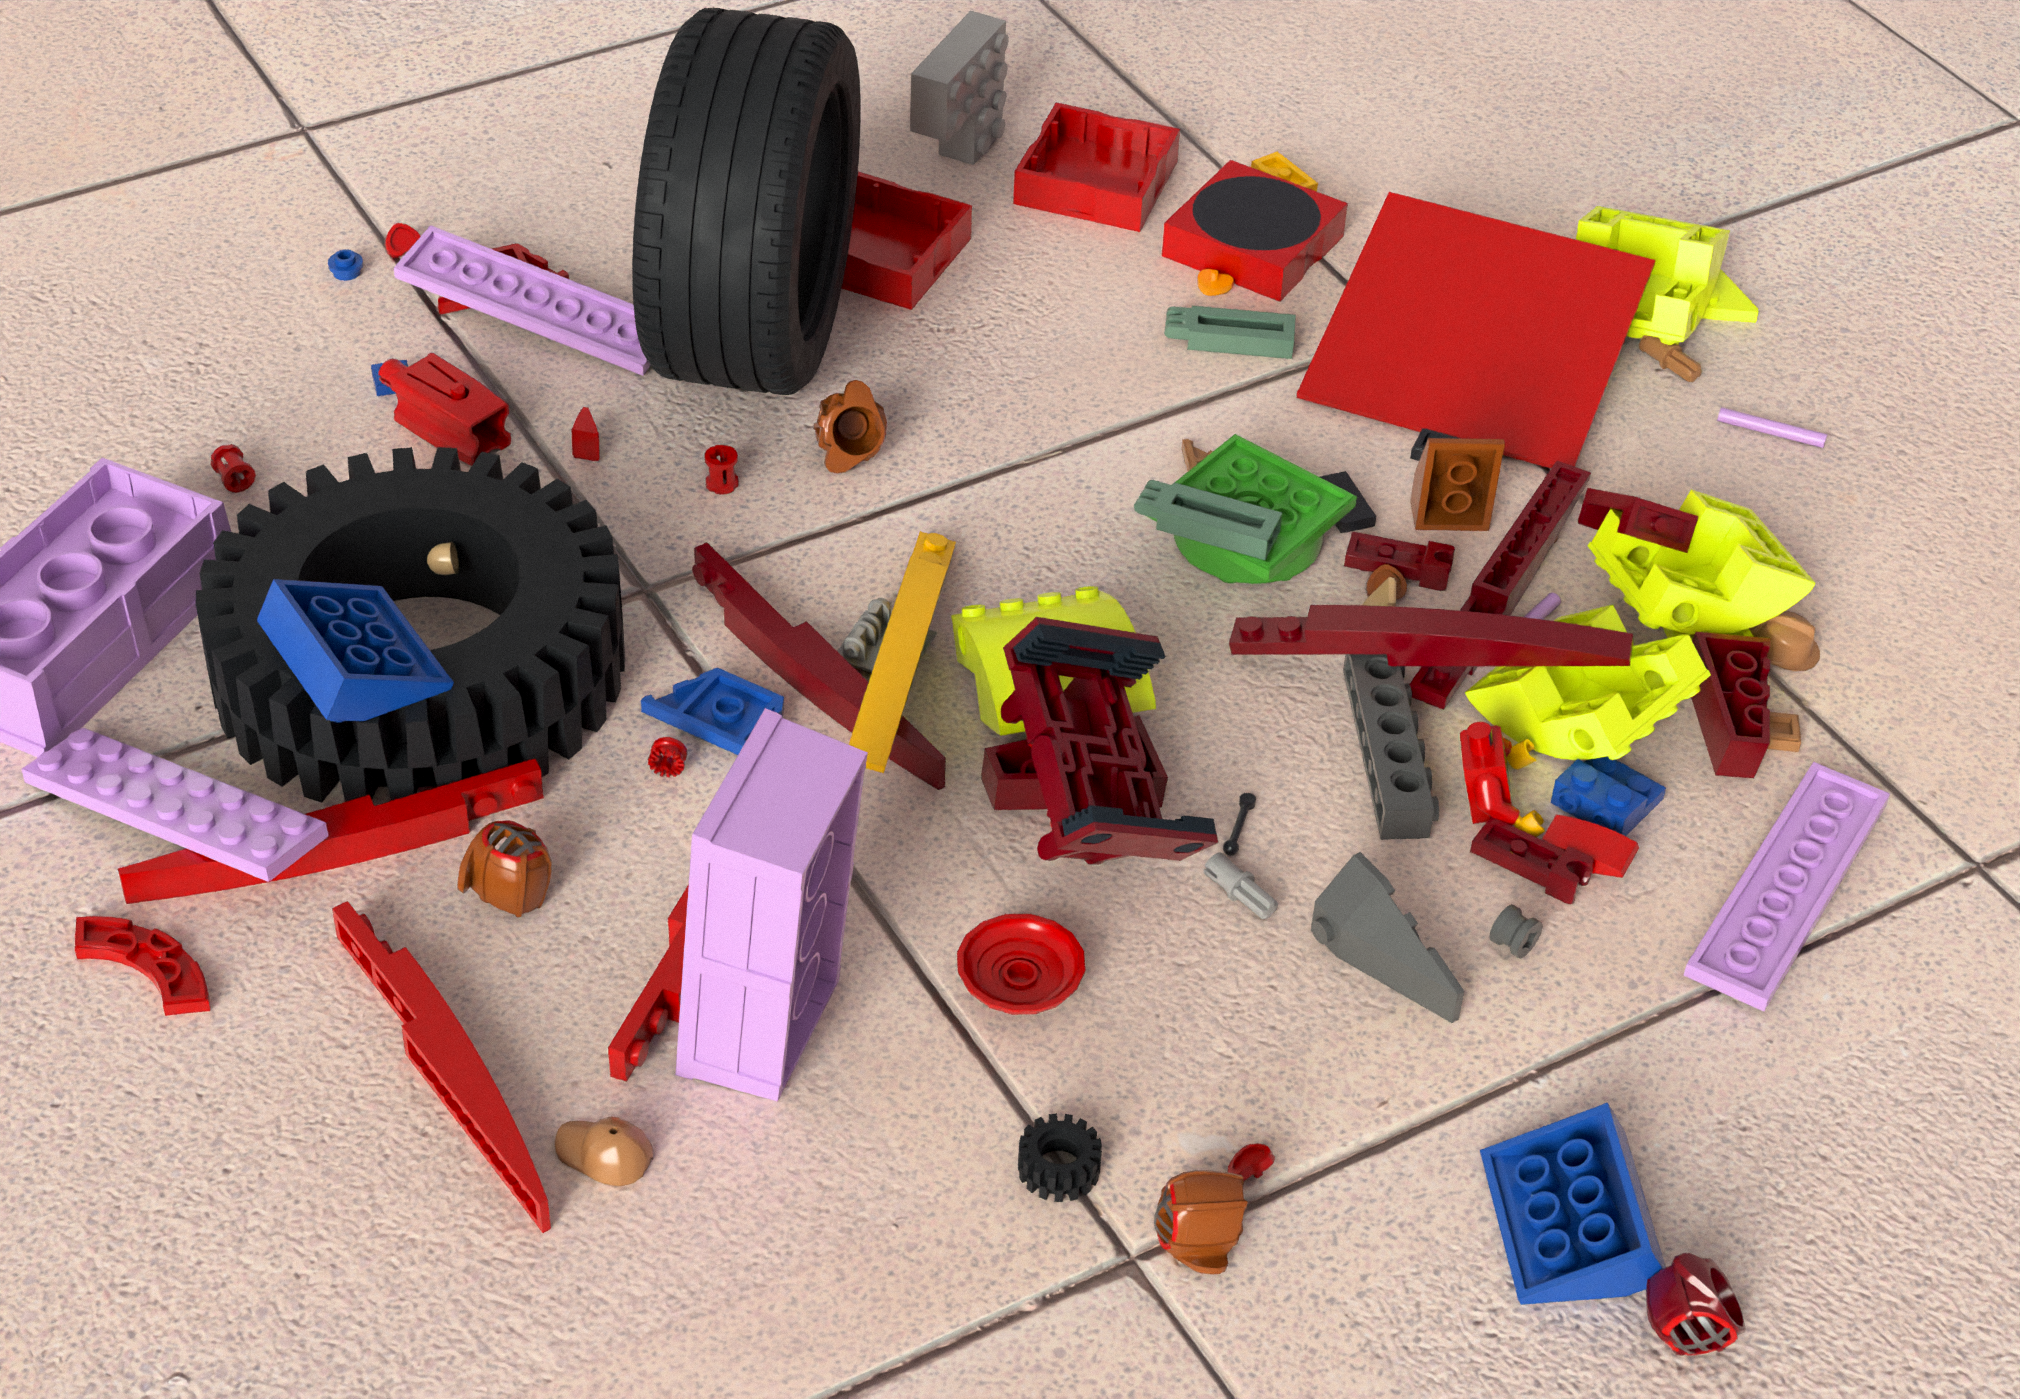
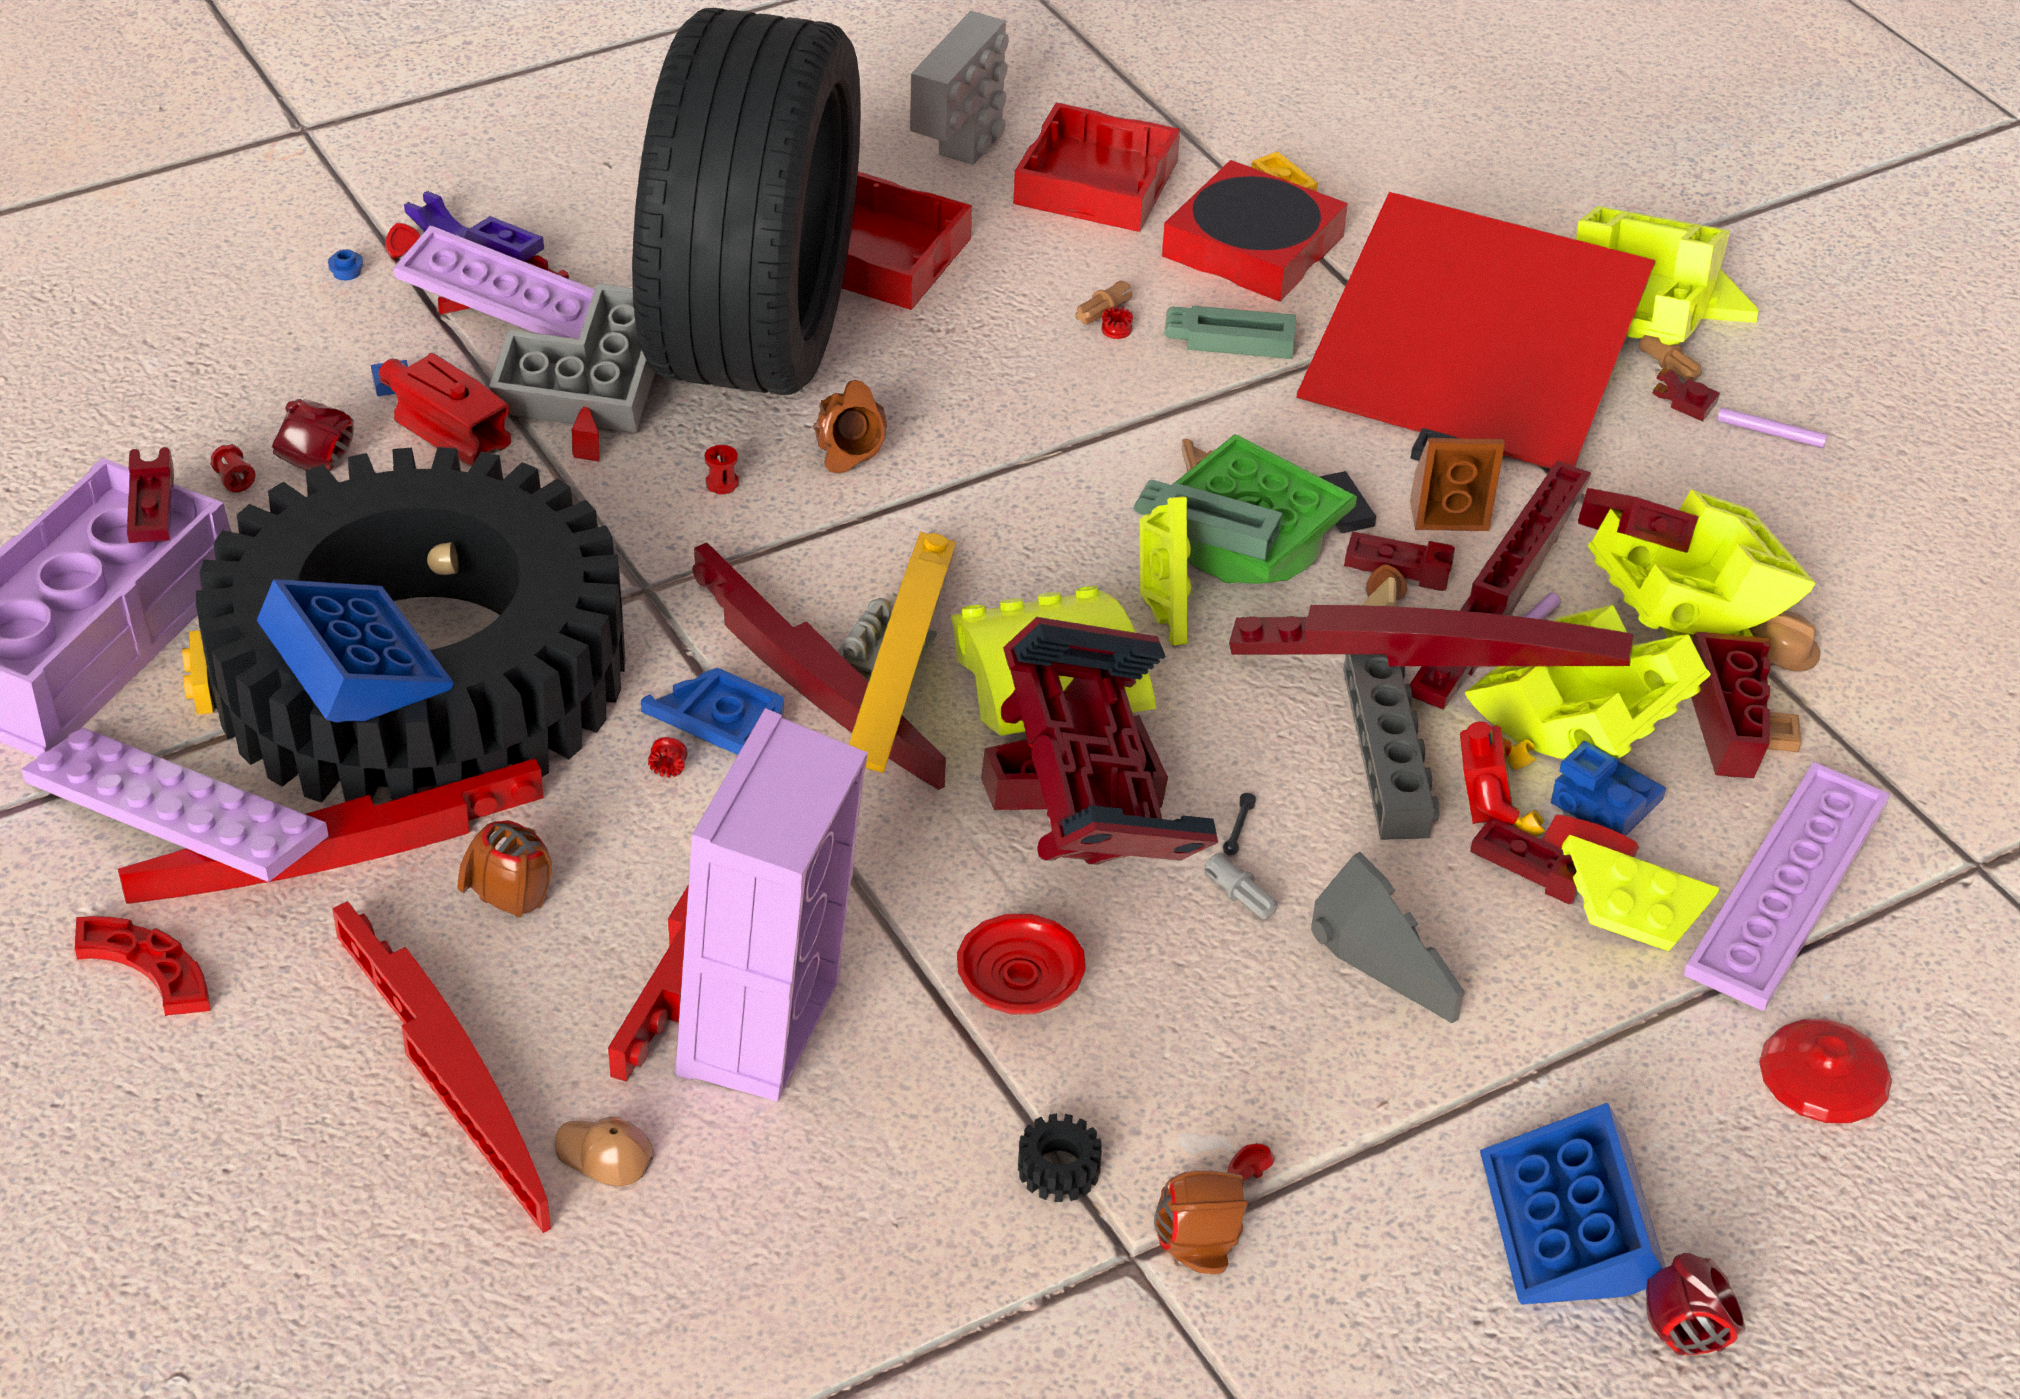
(150, 497): none -> dark red plate
(197, 684): none -> yellow plate
(313, 435): none -> dark red piece
(488, 233): none -> dark purple piece
(561, 375): none -> light grey brick
(1101, 300): none -> medium nougat axle
(1117, 323): none -> red bush
(1164, 566): none -> neon yellow wing
(1213, 283): light orange piece -> none
(1516, 931): dark grey wheel -> none
(1588, 766): none -> blue tile
(1636, 895): none -> neon yellow wing
(1689, 398): none -> dark red plate
(1825, 1071): none -> red hat

